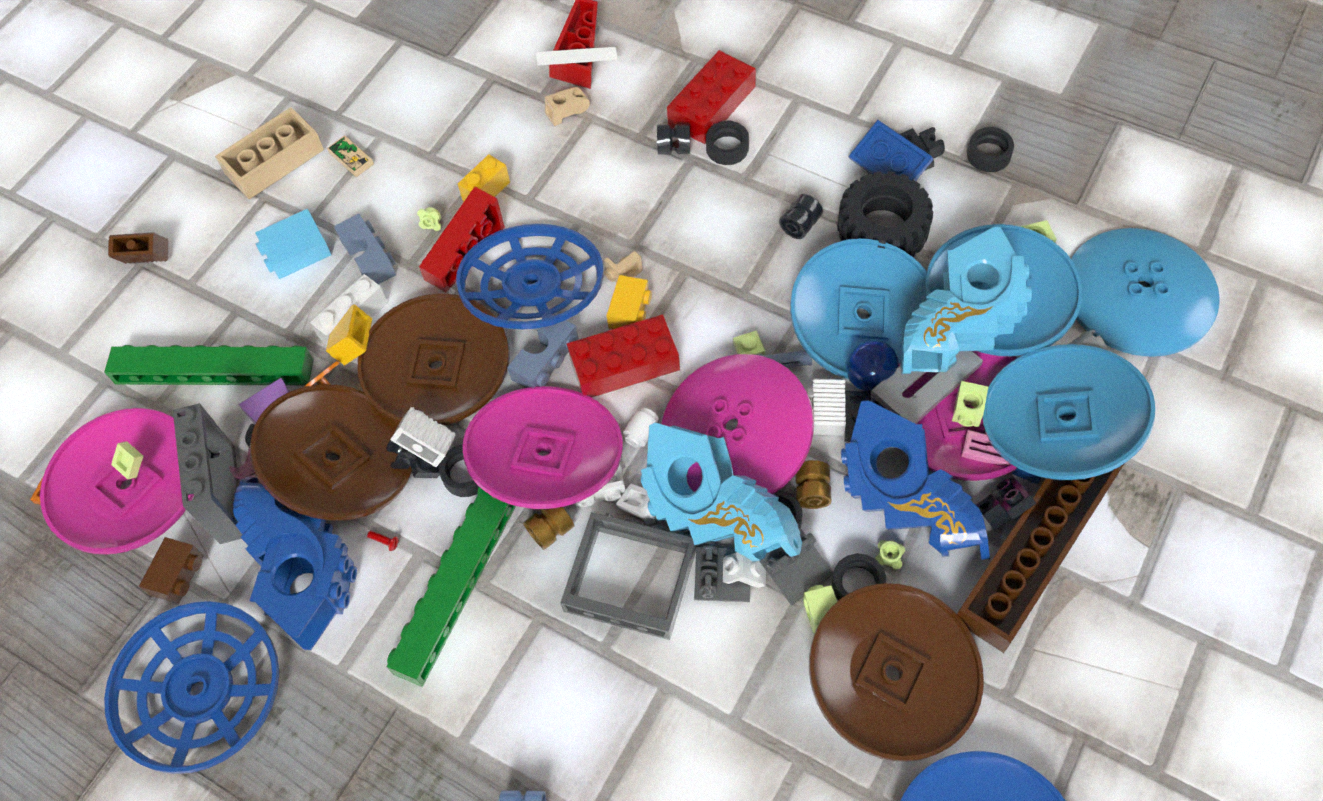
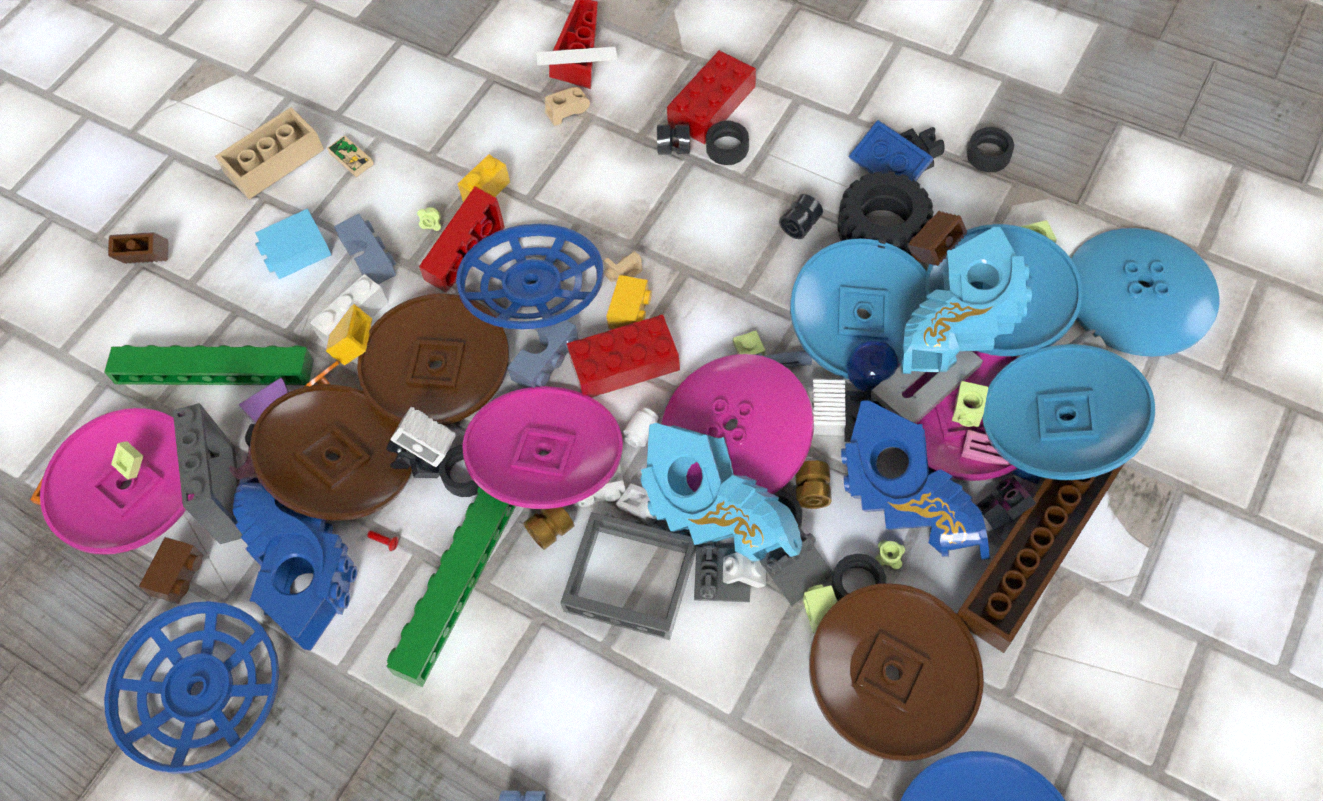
(937, 237): none -> reddish brown brick

